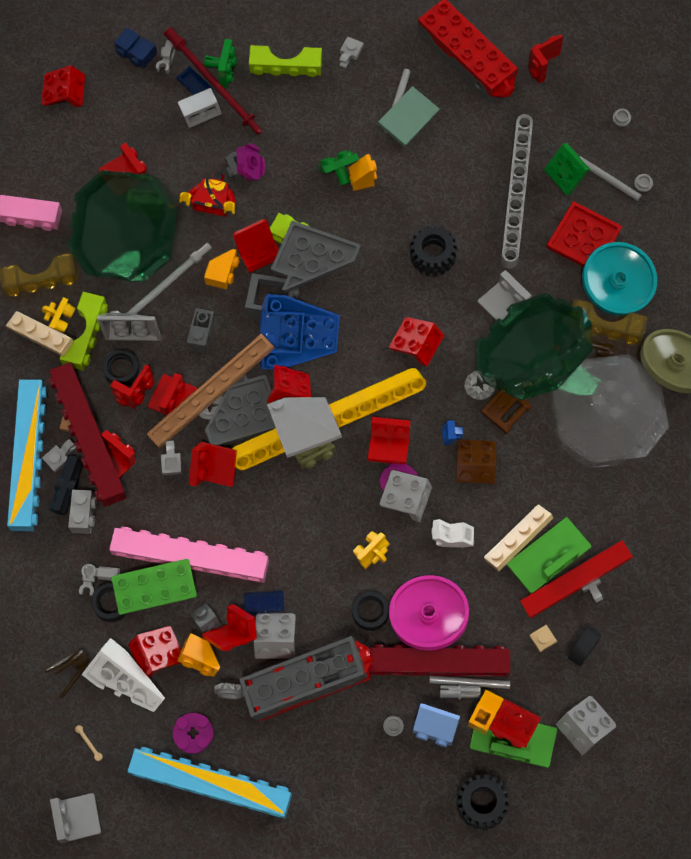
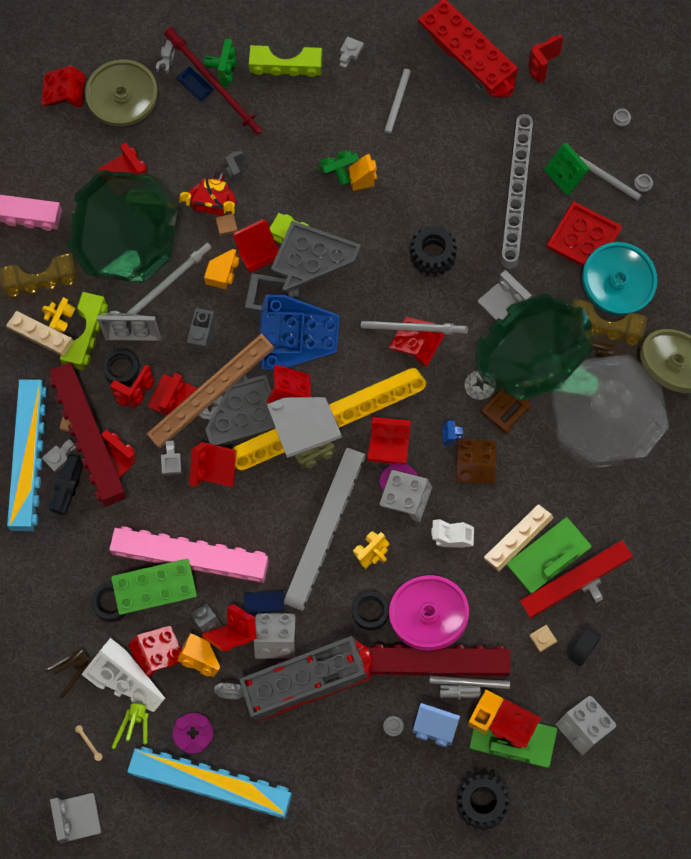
(81, 511): light grey brick -> none
(91, 572): light grey bar -> none
(121, 93): none -> olive dish
(135, 715): none -> lime plant
(138, 52): dark blue piece -> none
(198, 106): light grey brick -> none
(226, 224): none -> medium nougat tile
(245, 156): magenta plate -> none
(322, 532): none -> light grey beam
(408, 116): sand green tile -> none
(447, 328): none -> light grey bar

